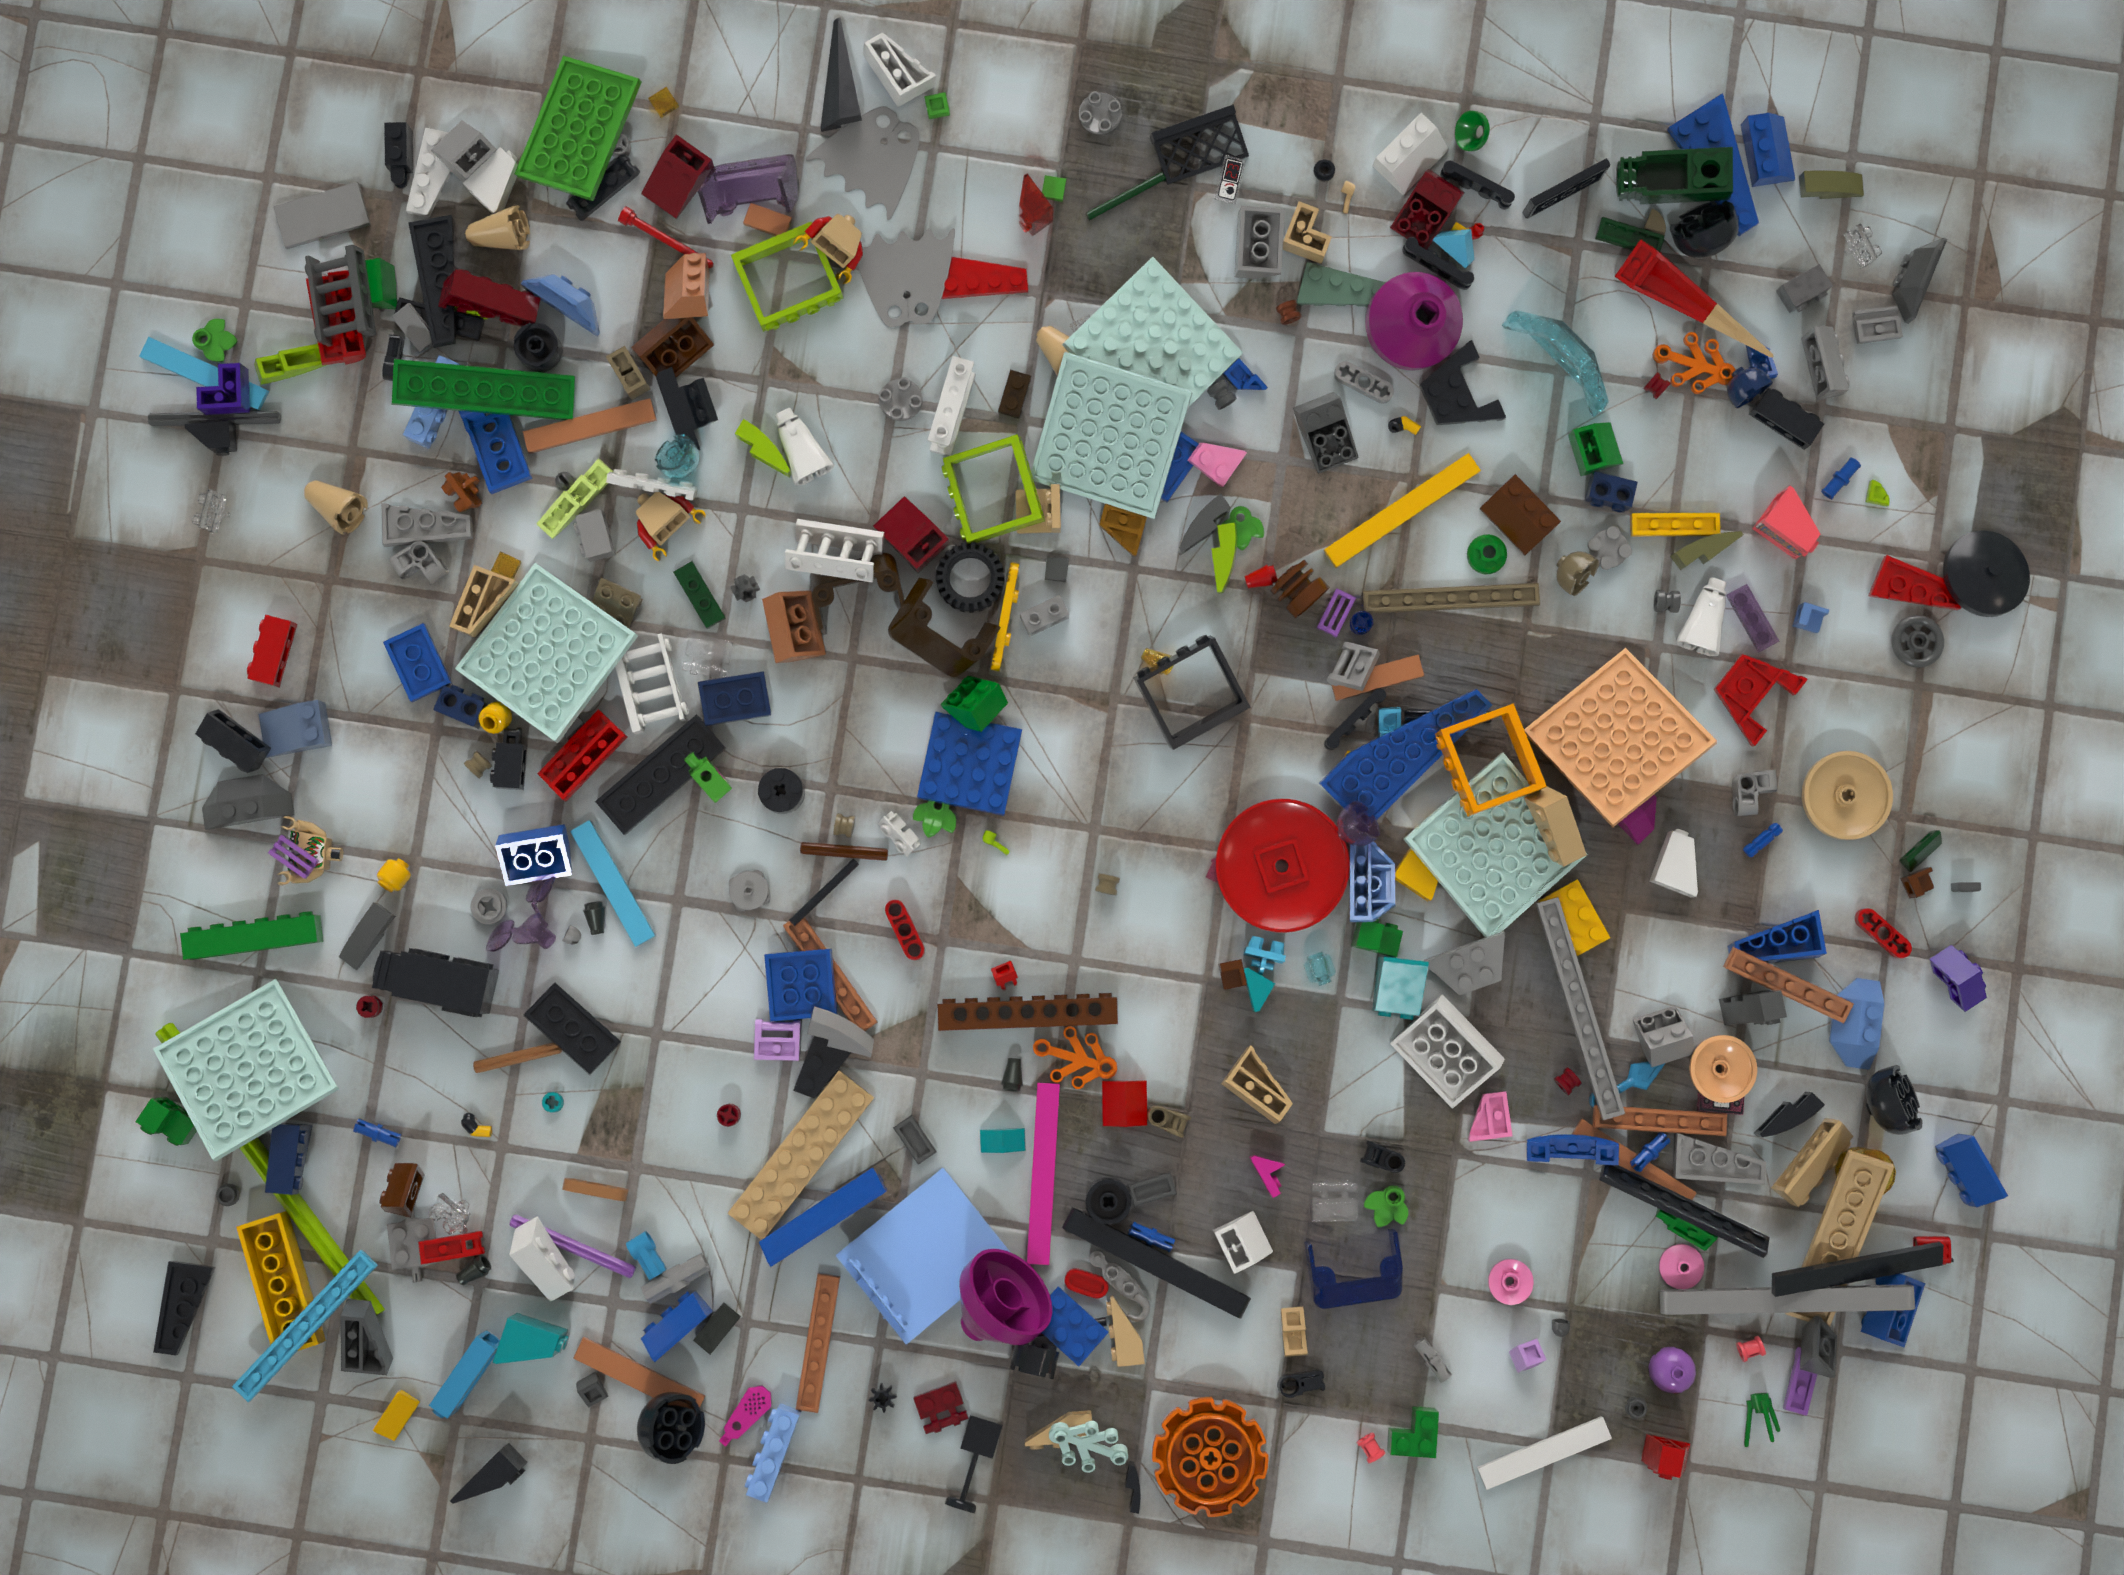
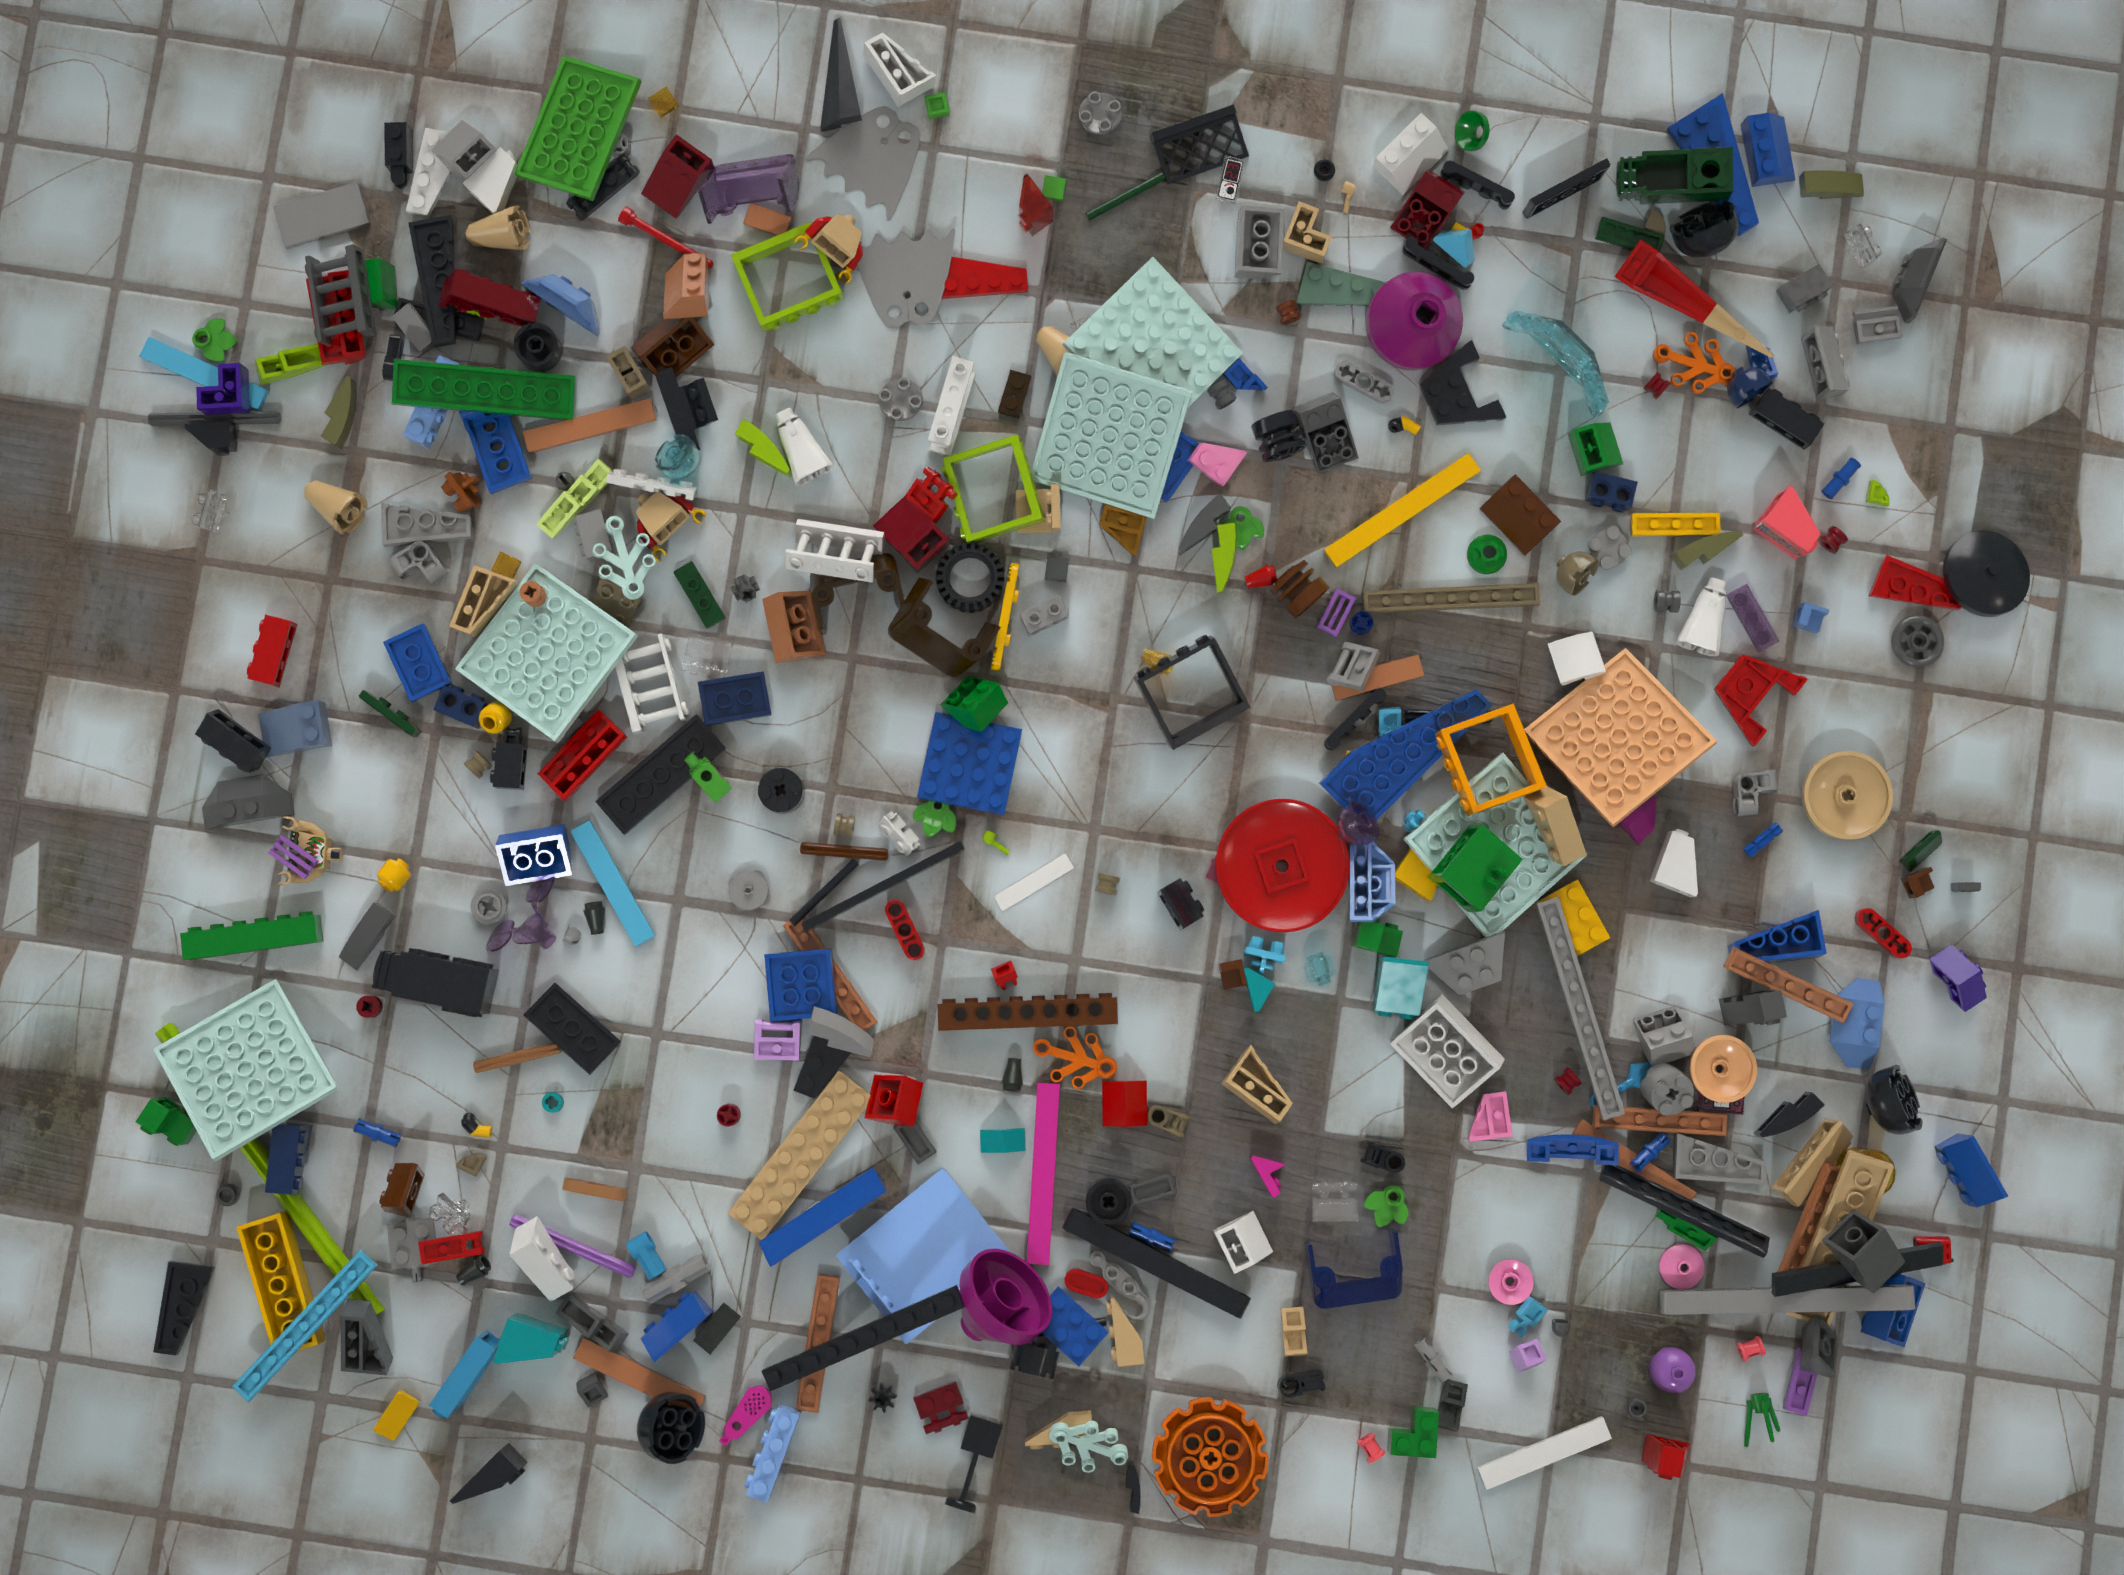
(342, 413): none -> olive slope
(383, 707): none -> dark green plate
(472, 1163): none -> dark tan tile
(538, 596): none -> nougat wheel
(592, 1323): none -> dark grey slope
(624, 561): none -> light aqua plant
(863, 1338): none -> black plate
(882, 886): none -> black tile
(894, 1100): none -> red slope
(928, 501): none -> red plate
(1033, 882): none -> white sticker
(1180, 903): none -> black slope
(1279, 439): none -> black wheel
(1412, 820): none -> medium azure plate
(1451, 1404): none -> pearl dark grey slope
(1475, 868): none -> green piece
(1529, 1314): none -> medium azure plate
(1577, 658): none -> white slope
(1667, 1089): none -> light grey brick
(1810, 1218): none -> nougat tile
(1833, 539): none -> dark red wheel
(1864, 1250): none -> dark grey slope

